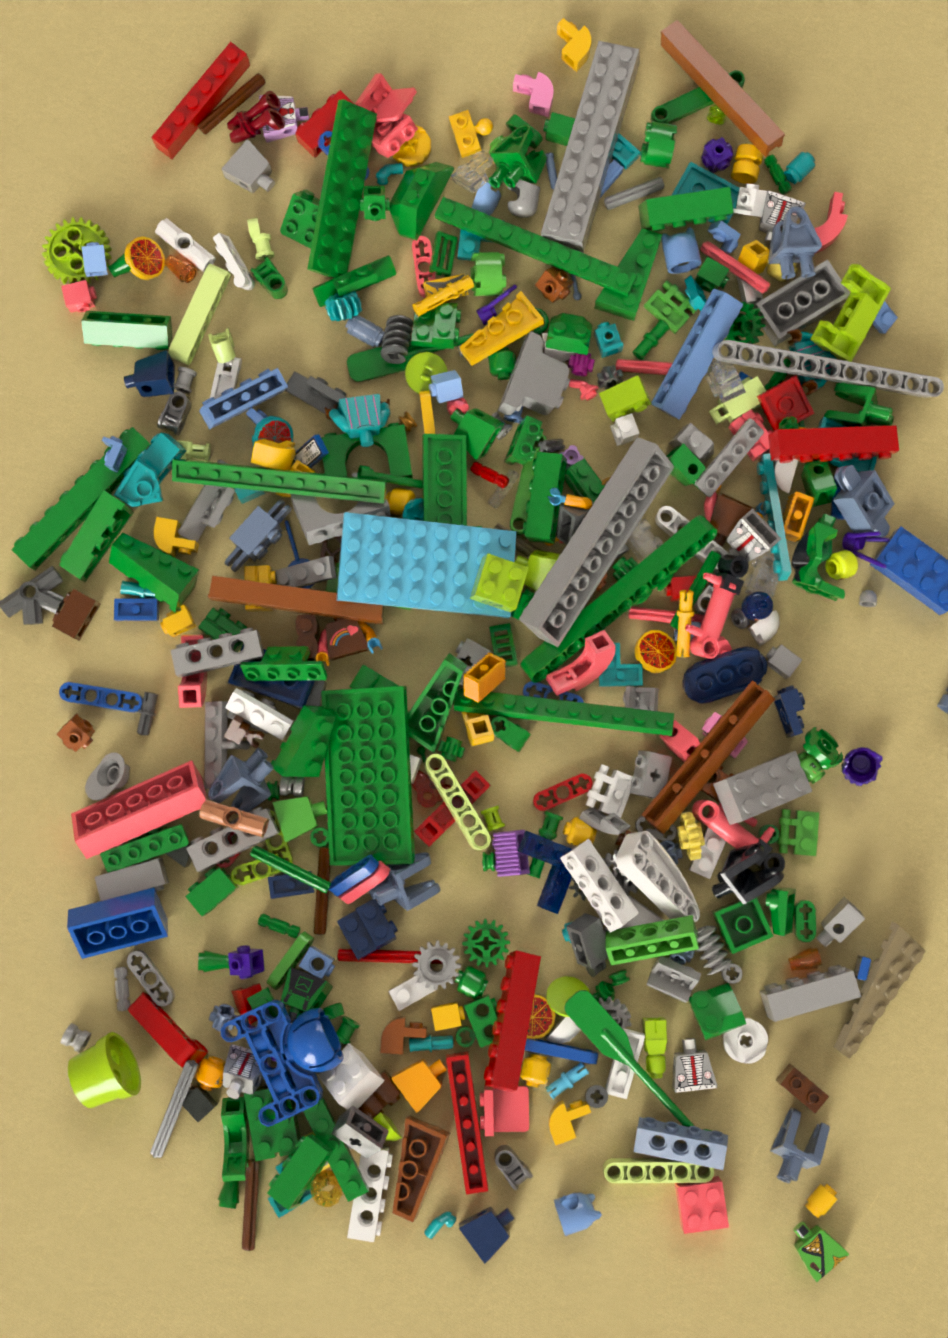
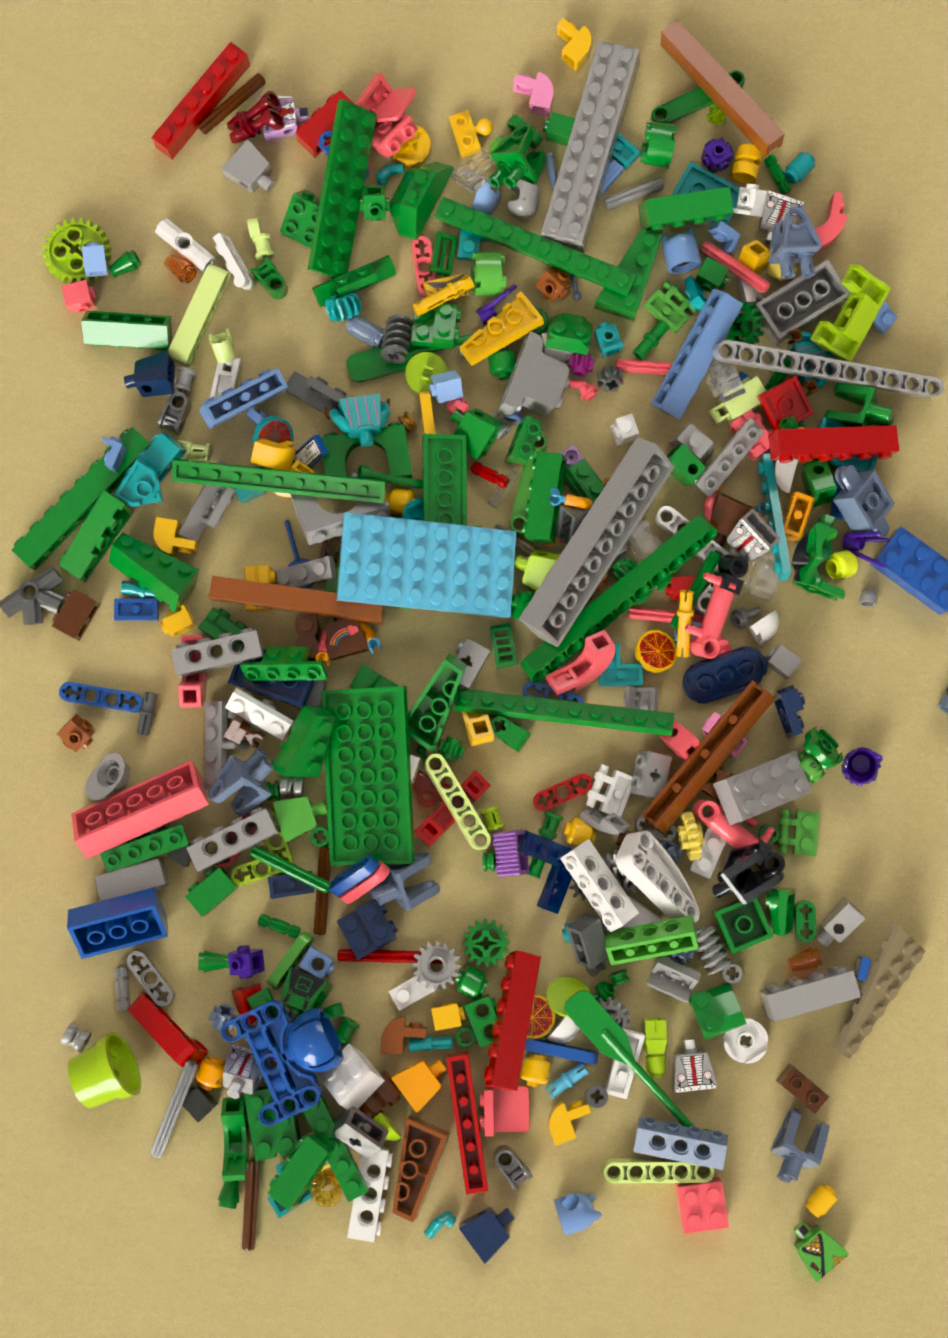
(144, 258): tile -> none
(246, 822): nougat piece -> none
(257, 535): sand blue brick -> none
(483, 677): light orange brick -> none
(499, 583): lime brick -> none
(551, 445): dark grey axle -> none
(625, 398): lime brick -> none
(757, 606): clear blue head -> none

